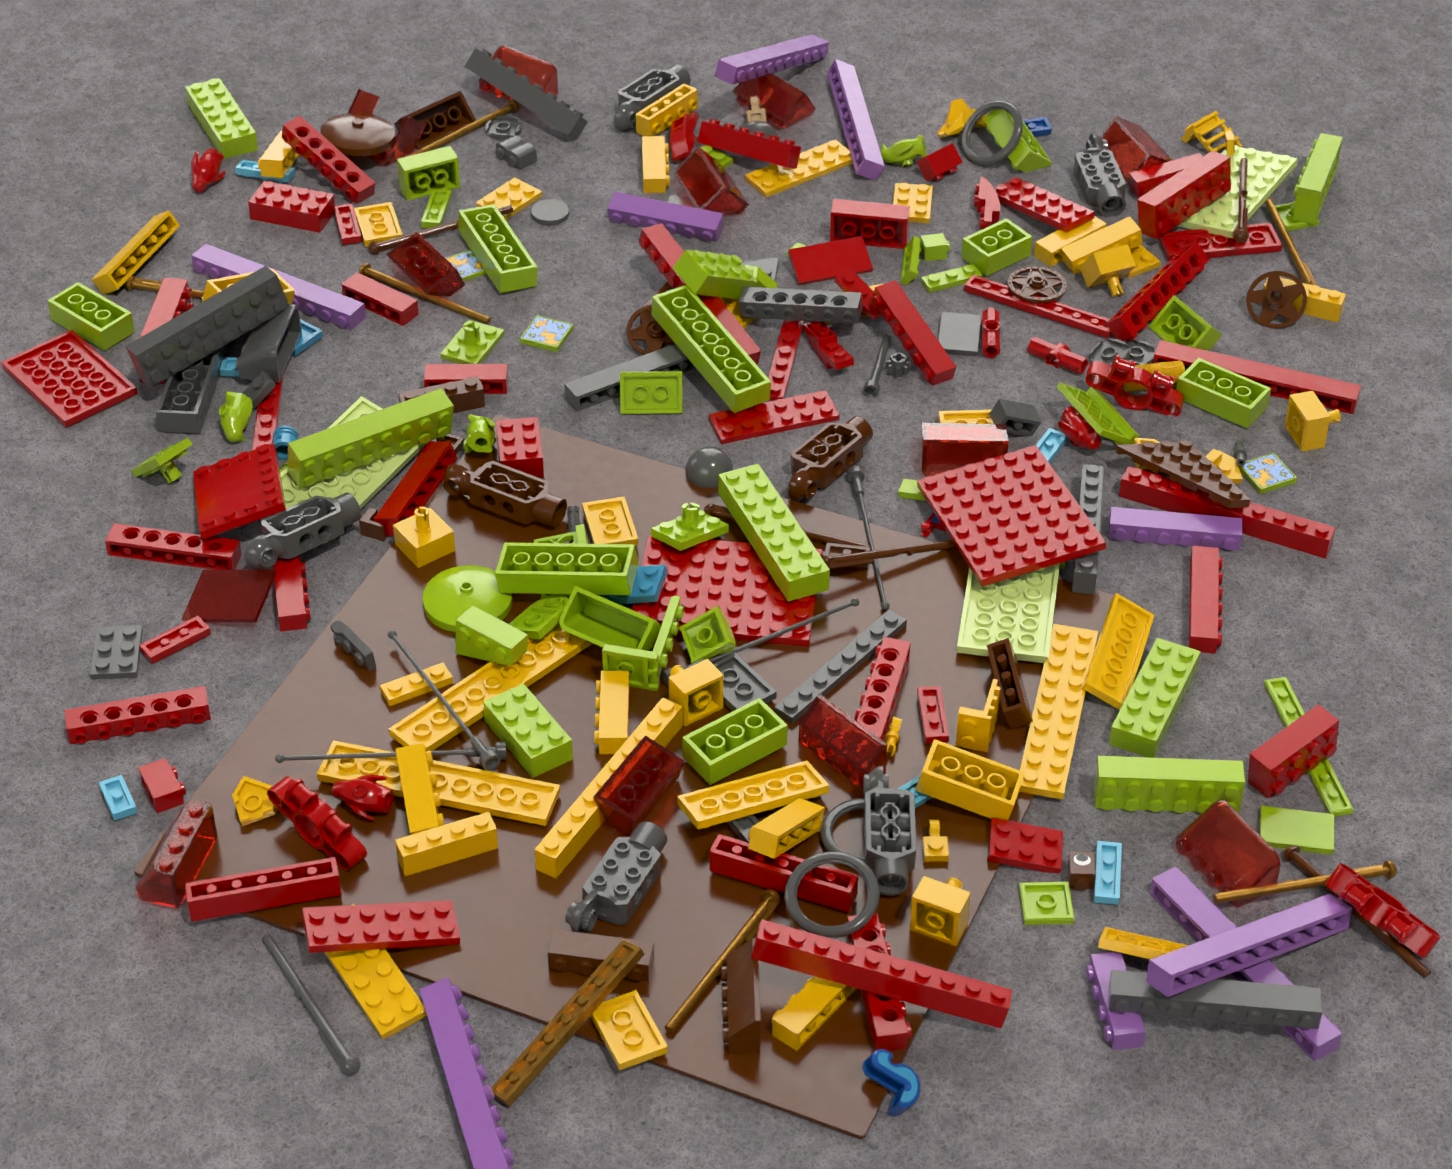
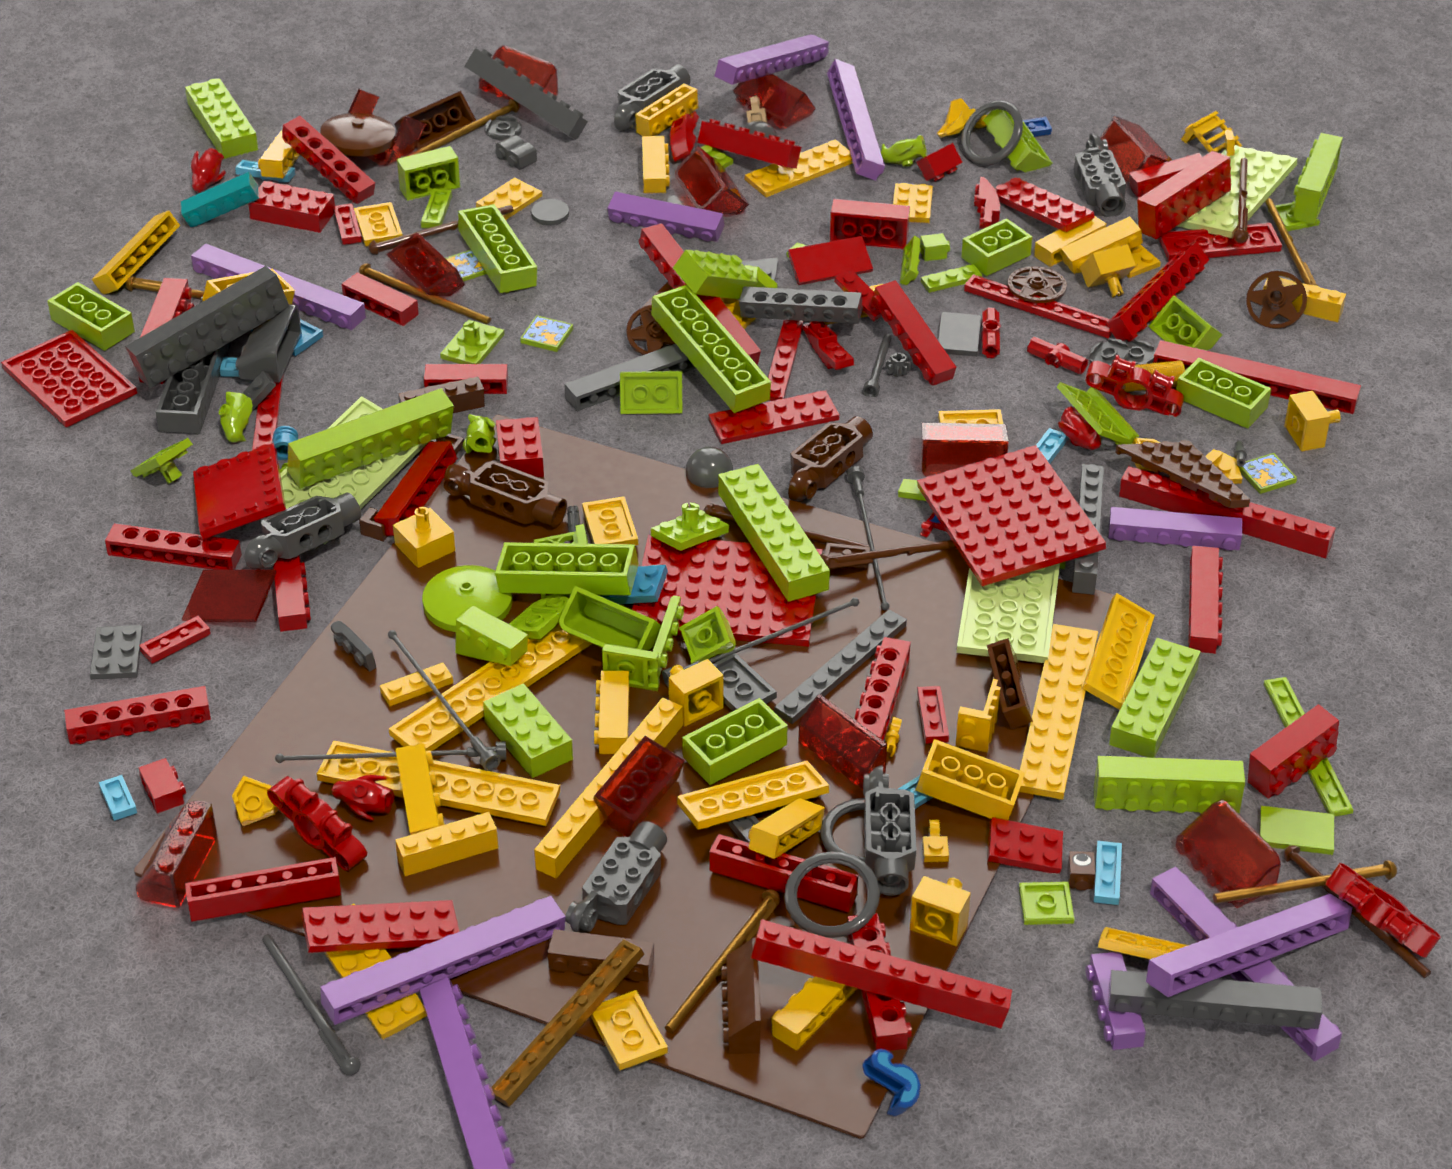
(219, 200): none -> teal brick
(441, 959): none -> brick
(1018, 417): dark grey brick -> none

